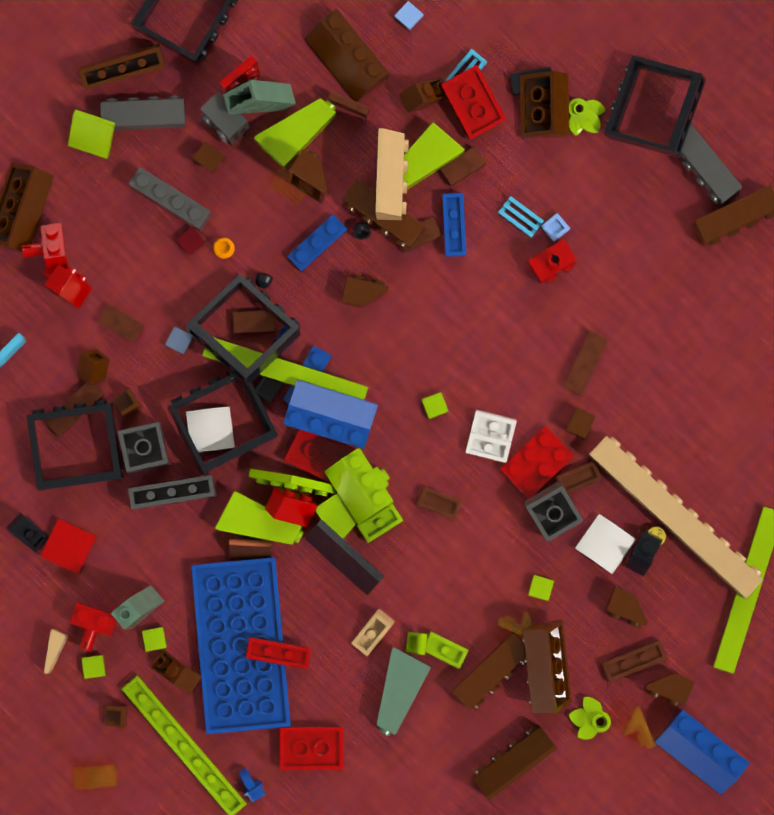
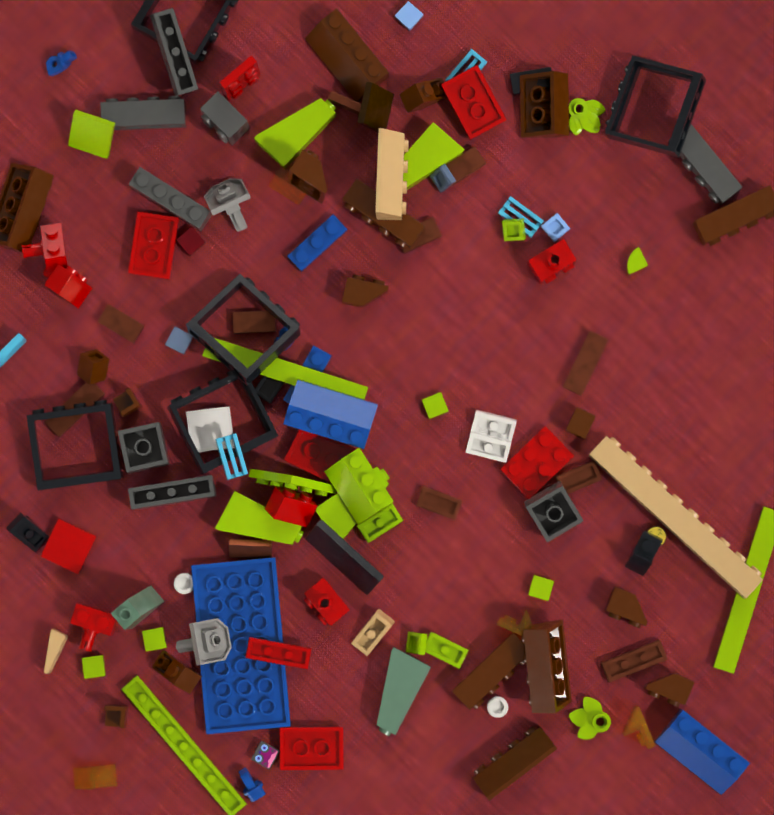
(63, 62): none -> blue piece
(122, 66): reddish brown brick -> none
(153, 245): none -> red plate
(174, 52): none -> dark grey brick
(183, 583): none -> white tile
(208, 157): reddish brown panel -> none
(208, 640): none -> light grey piece
(224, 248): light orange plate -> none
(227, 197): none -> light grey piece
(239, 454): none -> medium azure tile
(259, 97): sand green slope -> none
(263, 280): black hinge -> none
(265, 755): none -> tile
(326, 601): none -> red brick
(362, 230): black hinge -> none
(375, 107): none -> dark brown tile
(442, 178): none -> sand blue tile
(454, 225): blue plate -> none
(497, 707): none -> white tile
(513, 229): none -> lime tile
(605, 544): white slope -> none
(636, 261): none -> lime tile

